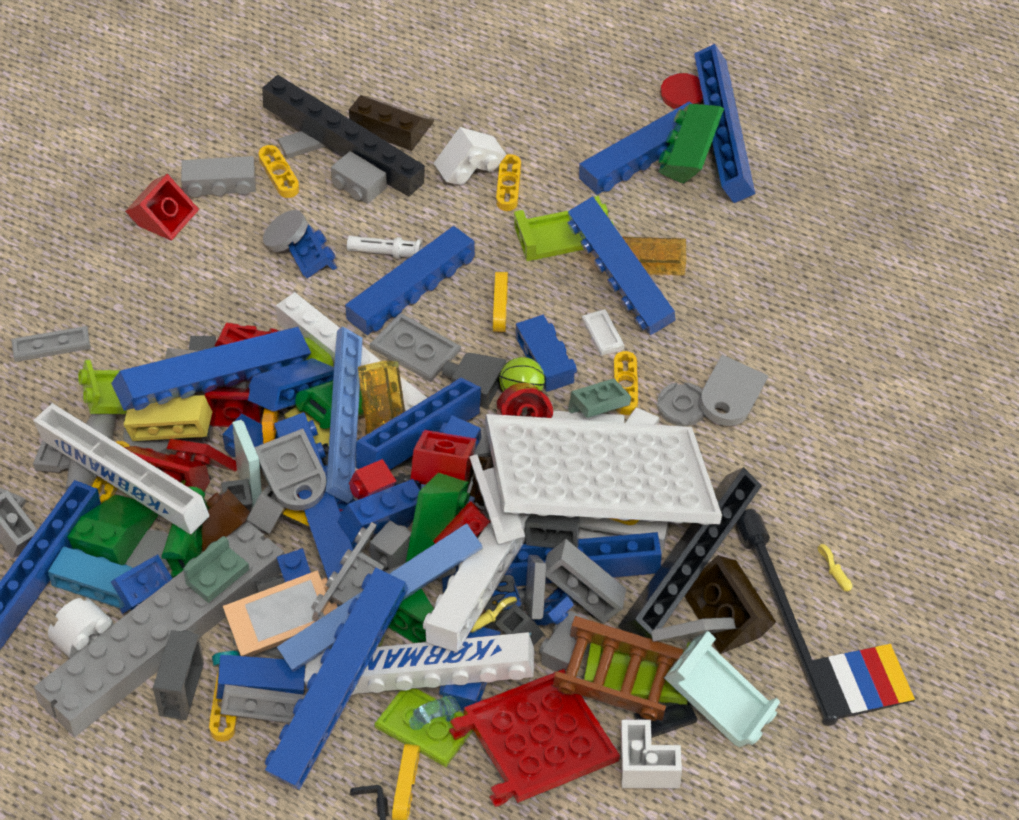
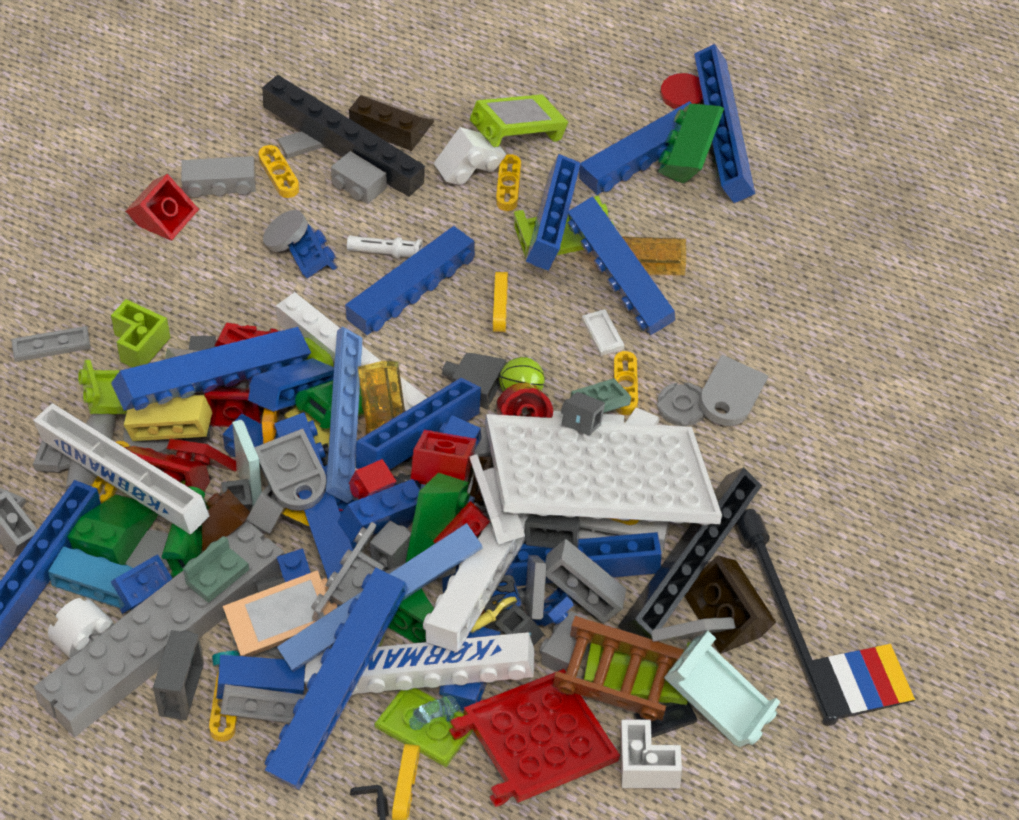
(140, 333): none -> lime brick
(415, 347): light grey tile -> none
(517, 116): none -> lime panel
(540, 343): blue brick -> none
(553, 212): none -> blue brick
(582, 413): none -> dark grey brick
(835, 570): light yellow piece -> none

